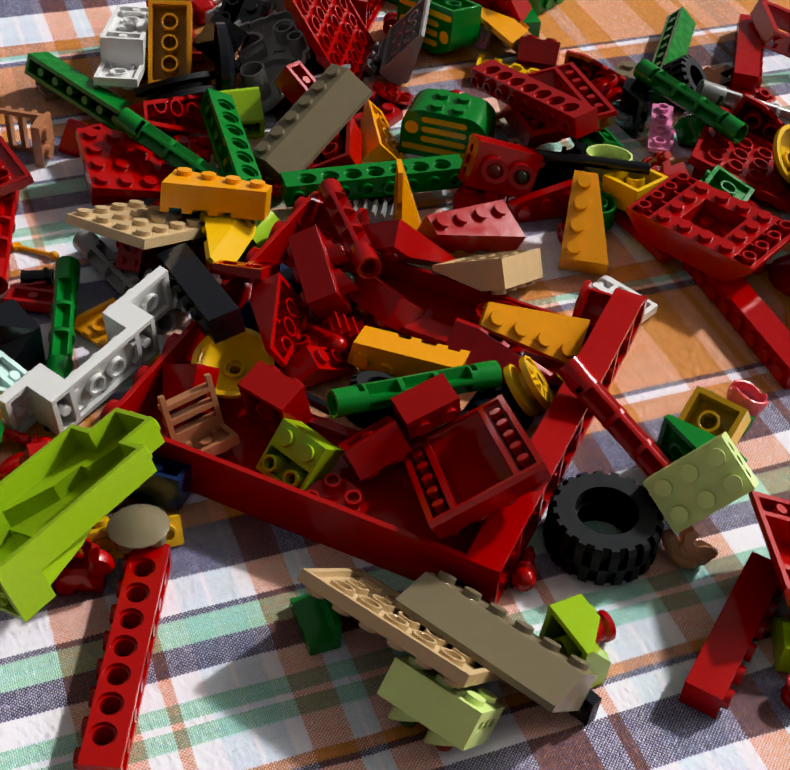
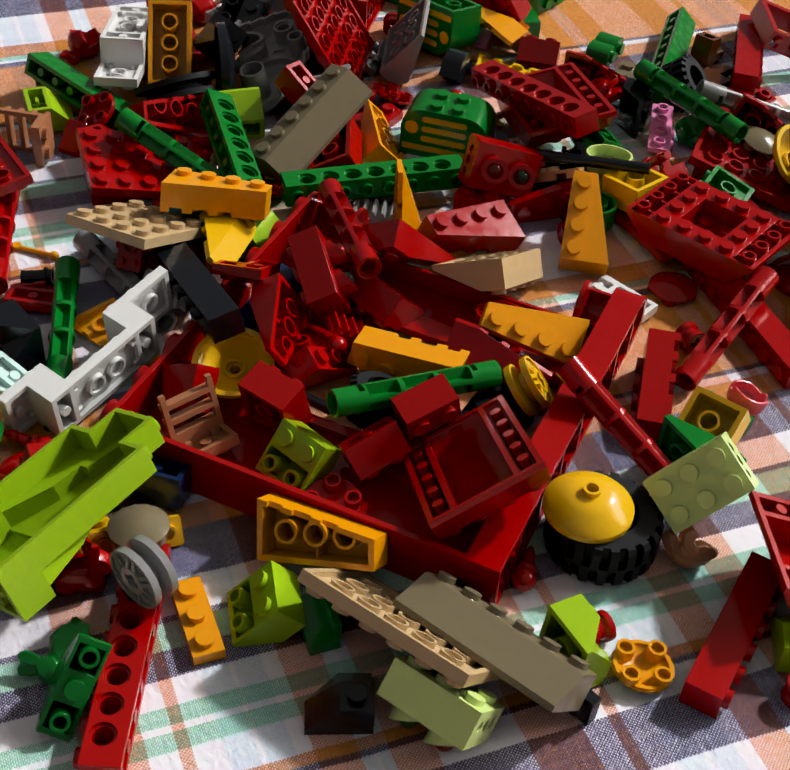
(44, 667): none -> green animal
(45, 100): none -> lime slope
(72, 686): none -> green slope
(81, 45): none -> red hair
(96, 108): none -> red dish
(144, 571): none -> light grey wheel
(198, 622): none -> light orange plate
(265, 607): none -> lime slope
(314, 537): none -> light orange wedge
(341, 706): none -> black slope
(455, 65): none -> black brick
(554, 173): none -> tan wing
(588, 507): none -> yellow dish
(605, 48): none -> green brick
(643, 665): none -> light orange dish
(655, 381): none -> red wedge
(672, 288): none -> red dish
(690, 336): none -> red wheel
(706, 49): none -> reddish brown brick
(726, 328): none -> red piece
(759, 140): none -> dark tan dish

